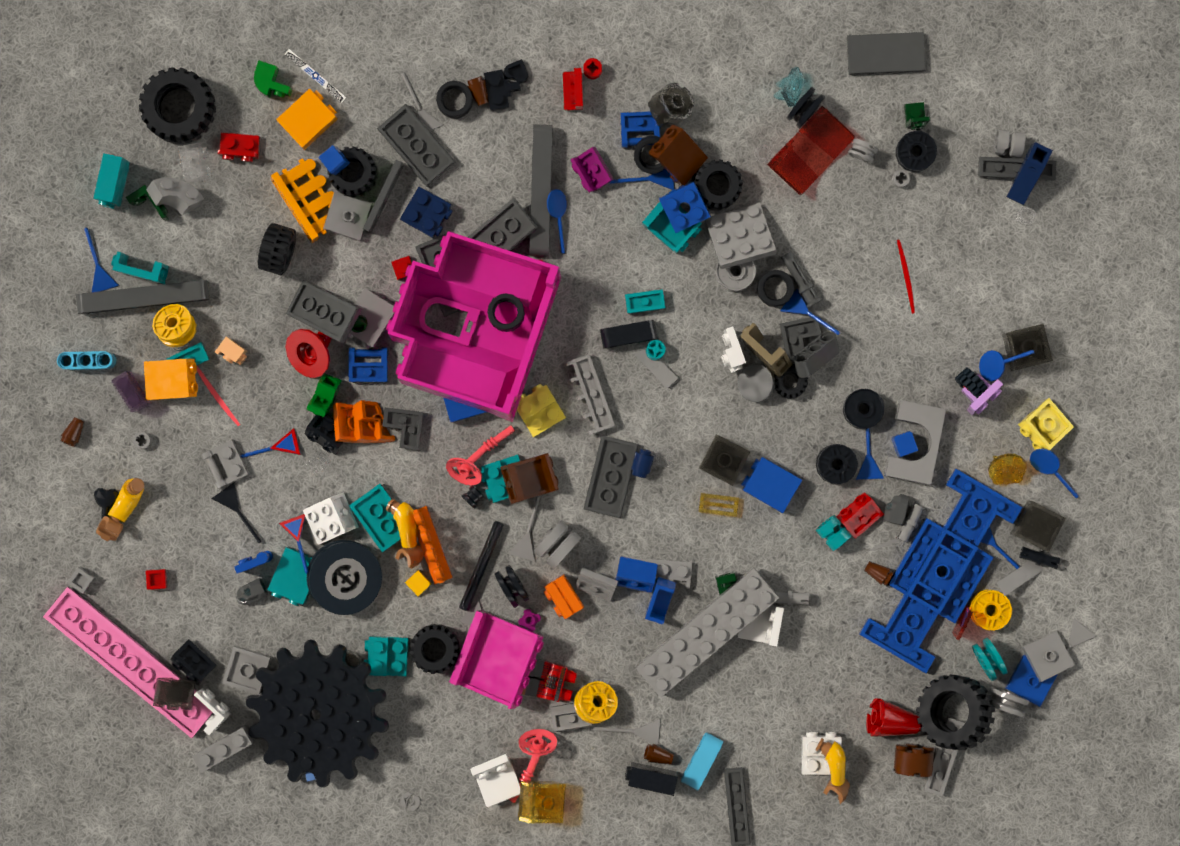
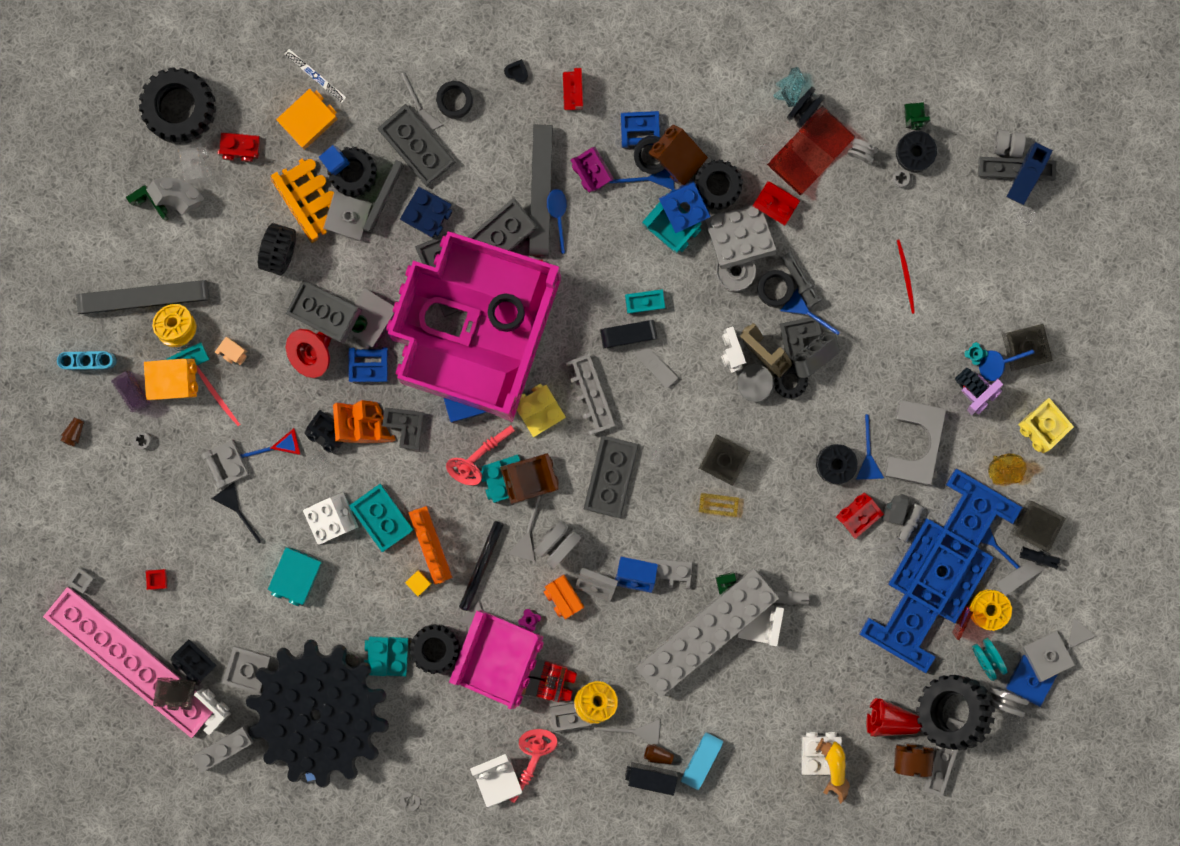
(101, 279): blue piece -> none
(105, 499): black rock -> none
(111, 181): teal brick -> none
(122, 508): piece -> none
(157, 275): teal panel -> none
(249, 563): blue plate -> none
(251, 592): dark grey rock -> none
(265, 78): green brick -> none
(294, 528): piece -> none
(324, 395): green brick -> none
(359, 560): black wheel -> none
(400, 266): red plate -> none
(406, 525): piece -> none
(473, 497): black wheel -> none
(478, 90): reddish brown cone -> none
(499, 89): black hinge -> none
(511, 586): black wheel -> none
(541, 802): clear yellow brick -> none
(592, 72): red wheel -> none
(642, 463): dark blue brick -> none
(656, 346): teal wheel -> none
(660, 600): blue panel -> none
(671, 105): clear smoke brick -> none
(737, 806): dark grey tile -> none
(771, 484): blue brick -> none
(776, 203): none -> red bracket
(833, 533): teal wheel -> none
(875, 408): black wheel -> none
(879, 573): reddish brown cone -> none
(886, 53): dark grey tile -> none
(904, 444): blue piece -> none
(976, 348): none -> teal plate
(1048, 463): blue piece -> none

